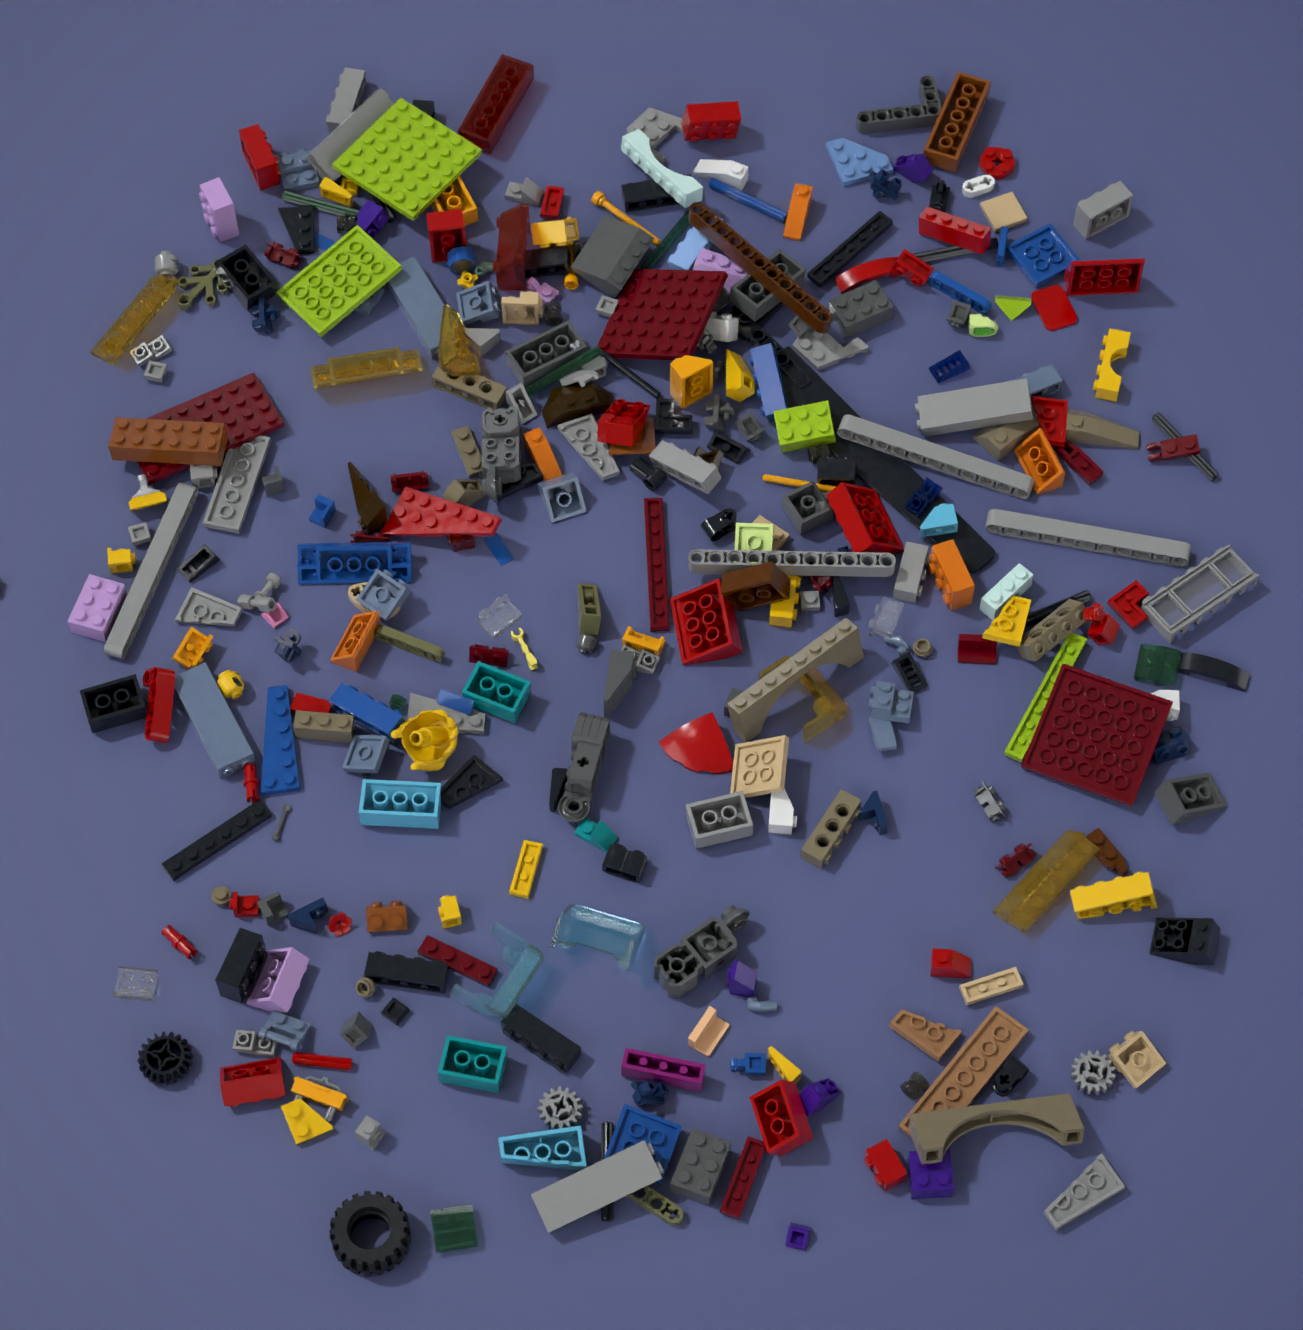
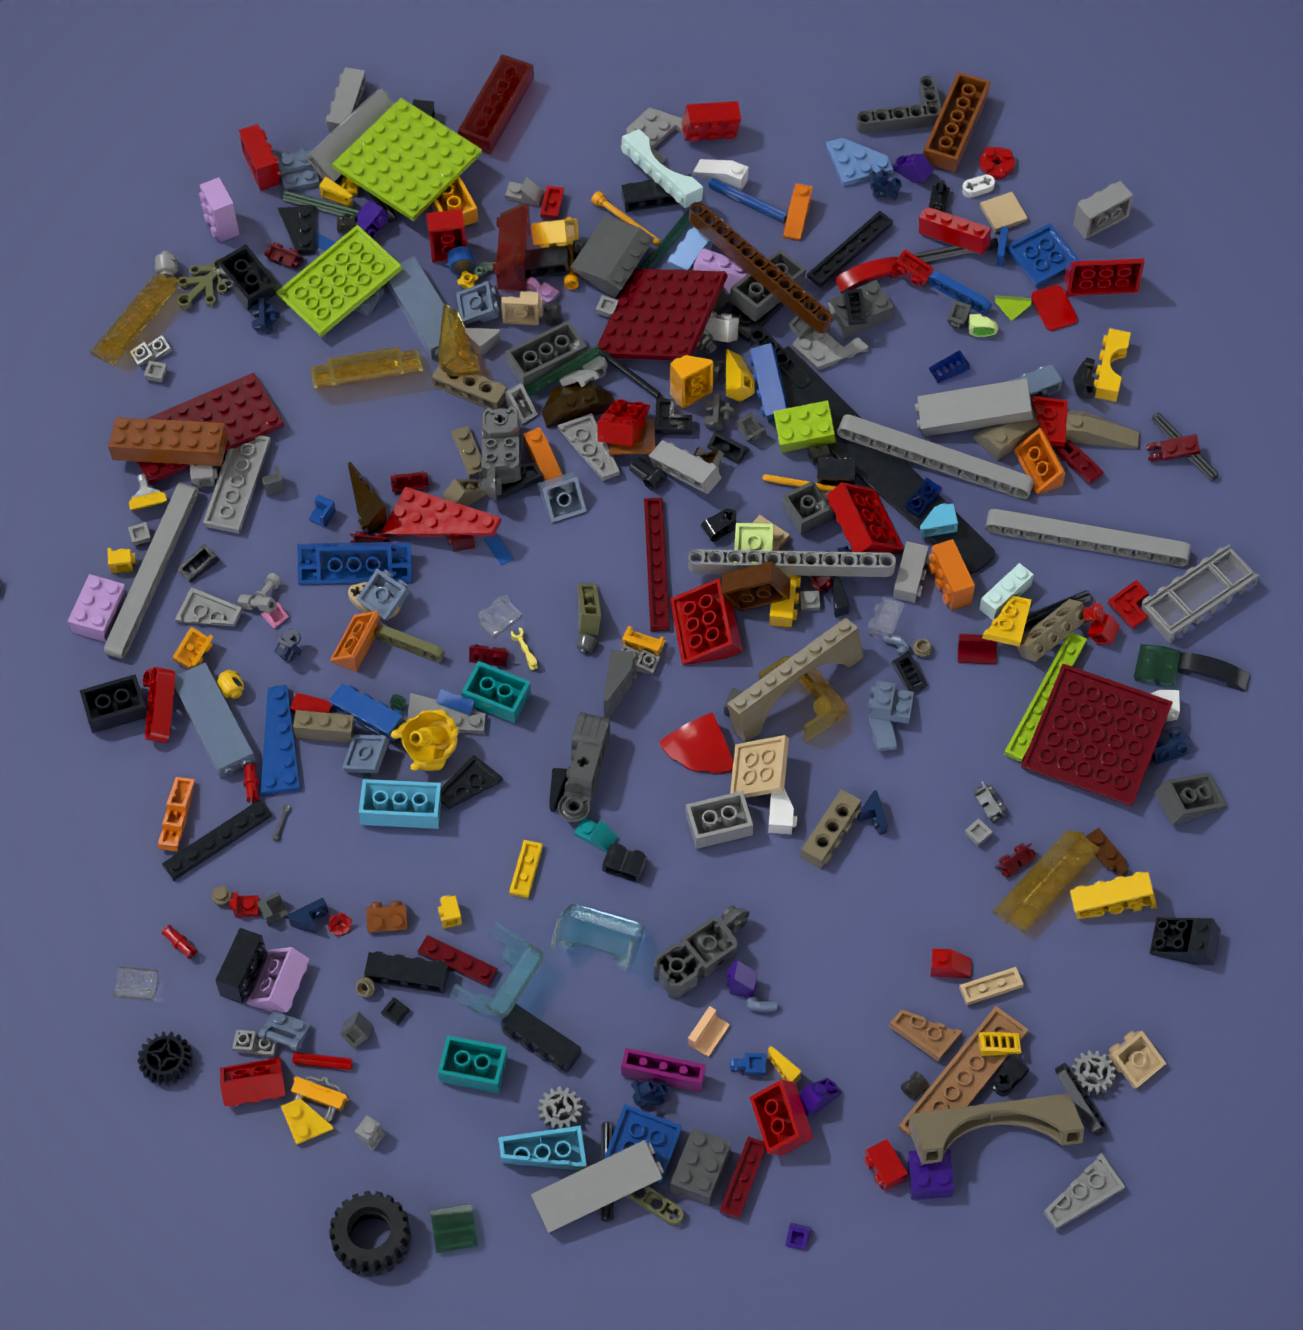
(176, 814): none -> orange slope
(854, 293): none -> black slope
(978, 832): none -> light grey plate
(1000, 1050): none -> yellow slope
(1080, 380): none -> black arm
(1081, 1099): none -> black beam

